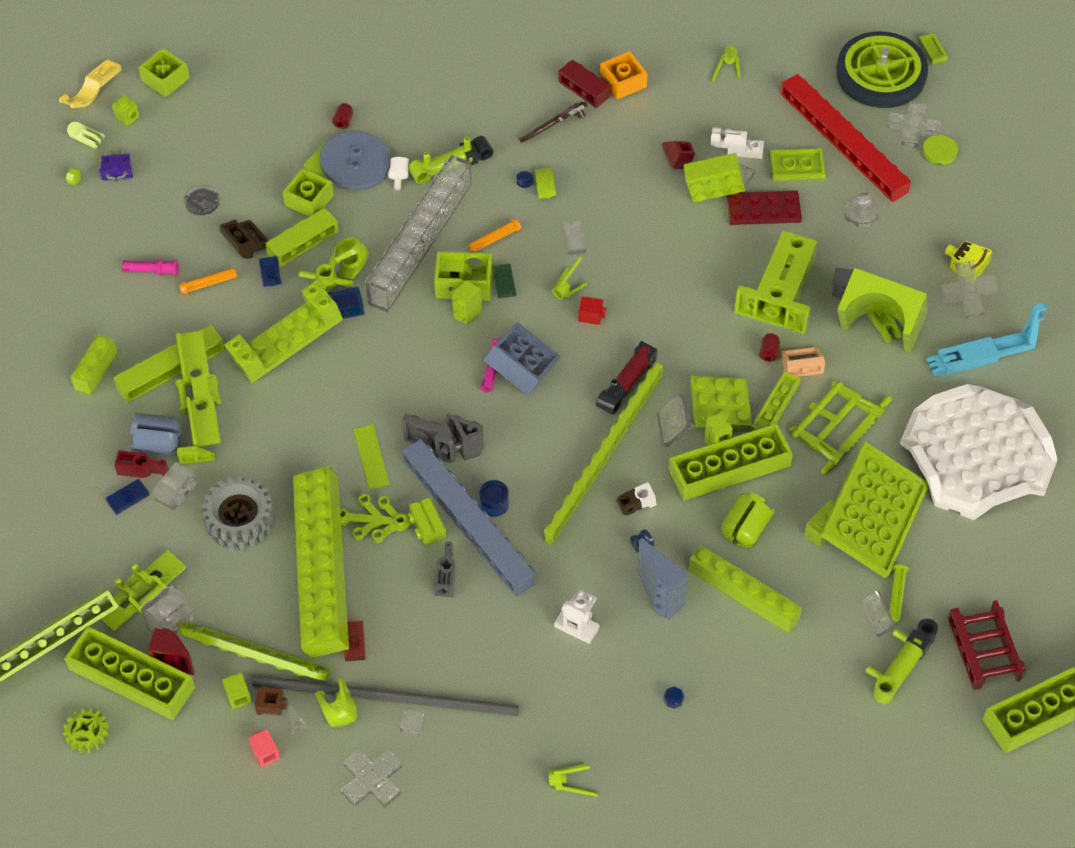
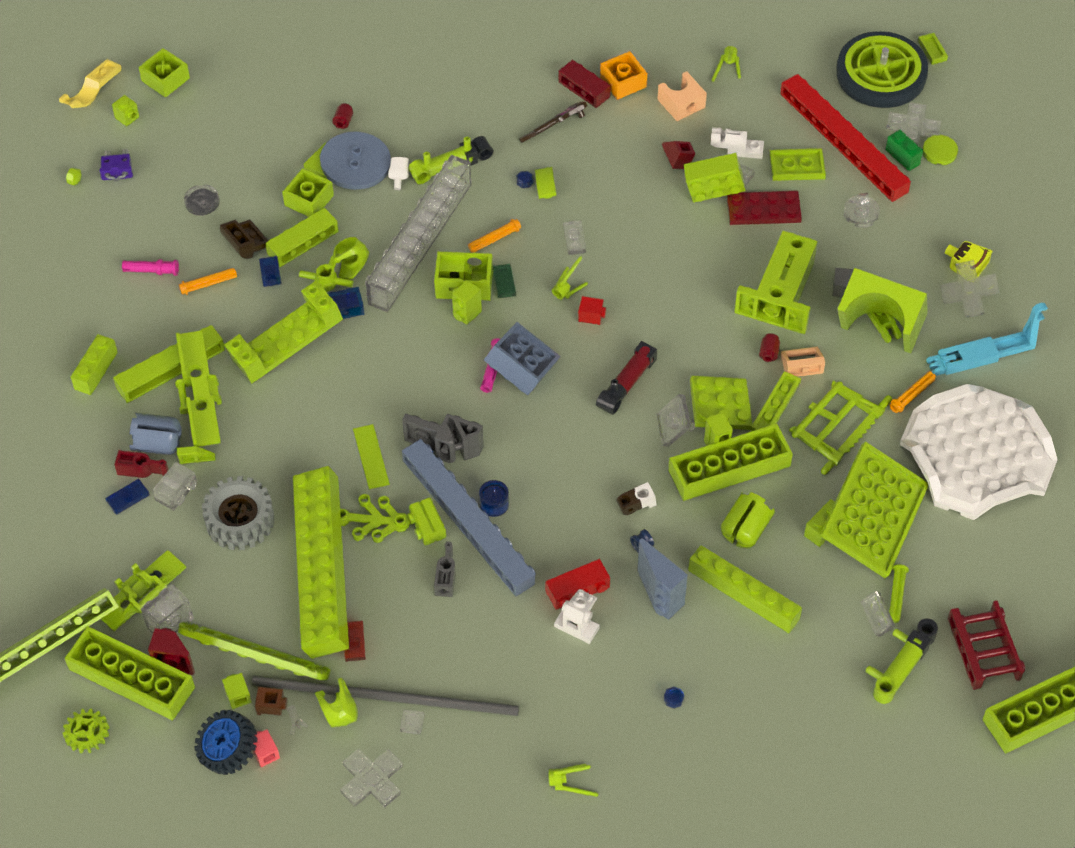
(85, 134): yellowish green arm -> none
(226, 742): none -> wheel
(590, 578): none -> red brick
(600, 457): lime plate -> none
(683, 102): none -> light nougat piece
(897, 405): none -> light orange axle
(904, 150): none -> green brick

